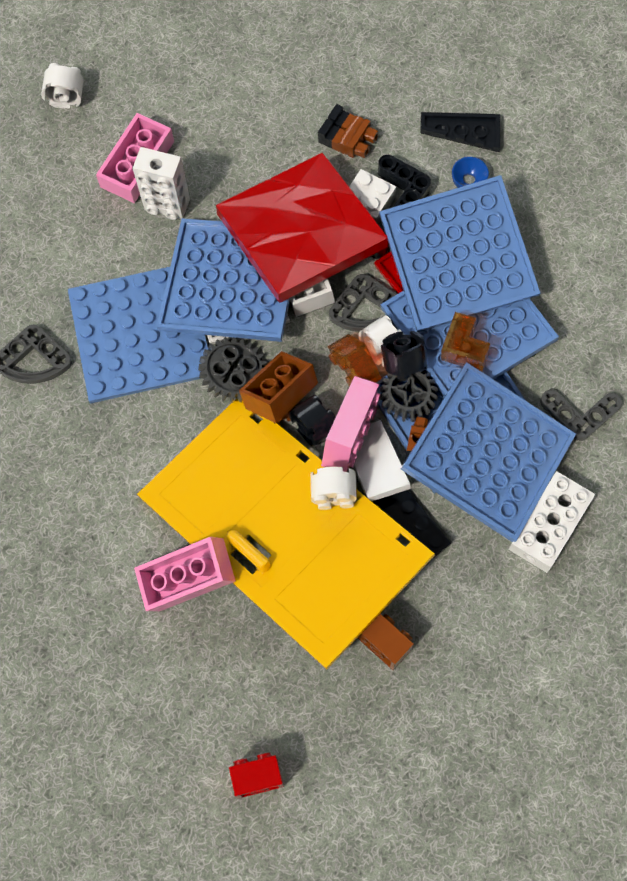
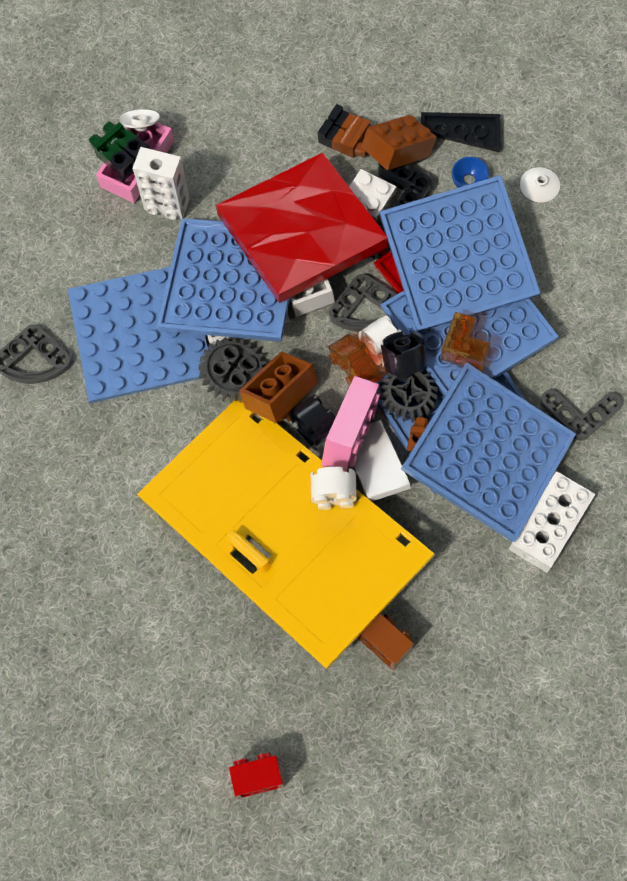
(62, 86): white brick -> none
(117, 148): none -> hips
(139, 119): none -> white dish
(184, 574): bright pink brick -> none
(398, 142): none -> dark orange brick
(414, 519): black wing -> none
(540, 191): none -> white dish

